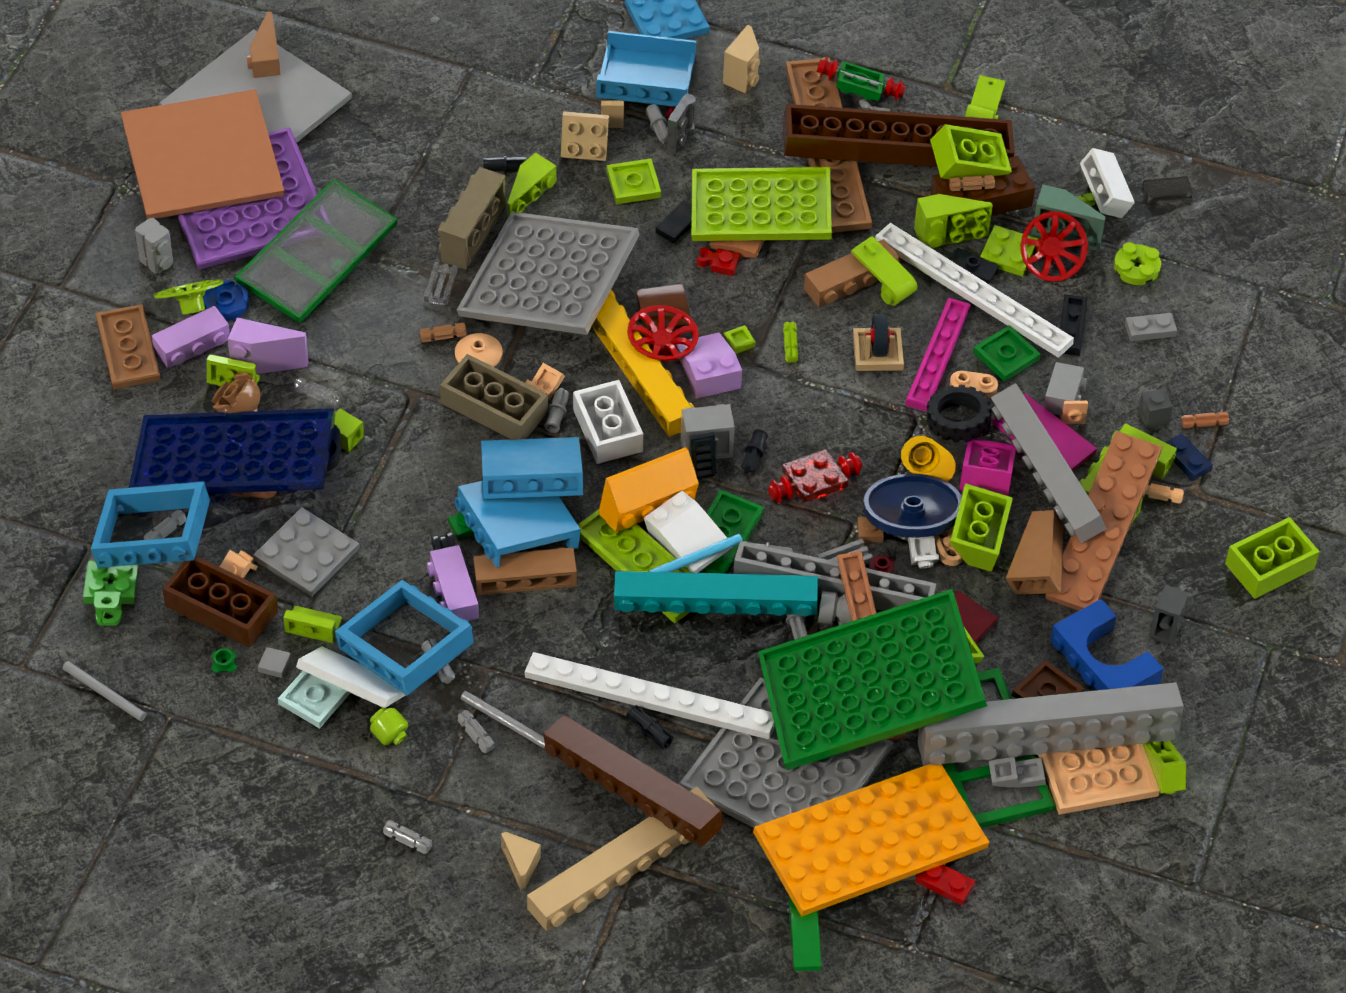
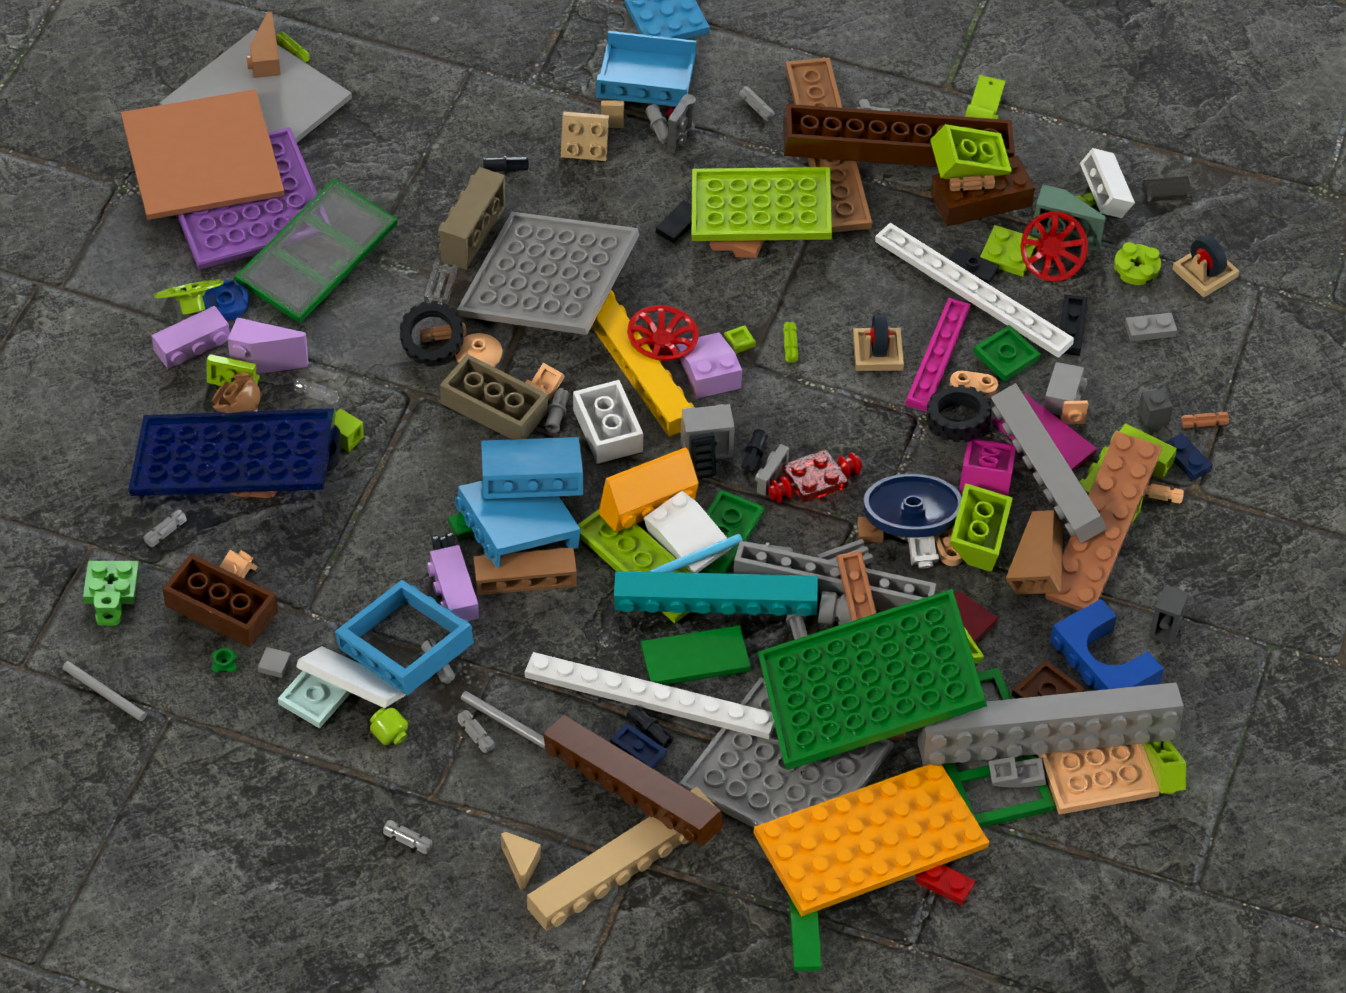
(128, 346): medium nougat tile -> none
(150, 499): dark azure window -> none
(154, 245): light grey brick -> none
(291, 46): none -> lime axle
(306, 552): light grey plate -> none
(312, 623): lime panel -> none
(424, 311): none -> black tyre
(531, 181): lime slope -> none
(633, 181): lime plate -> none
(639, 746): none -> dark blue plate
(666, 295): reddish brown slope -> none
(695, 656): none -> green tile
(720, 262): red plate -> none
(742, 62): tan slope -> none
(756, 103): none -> light grey axle
(772, 469): none -> light grey plate
(840, 278): medium nougat brick -> none
(860, 80): green plate -> none
(888, 564): dark red plate -> none
(895, 279): lime door -> none
(928, 457): yellow piece -> none
(951, 219): lime slope -> none
(1206, 266): none -> plate
(1272, 557): lime brick -> none

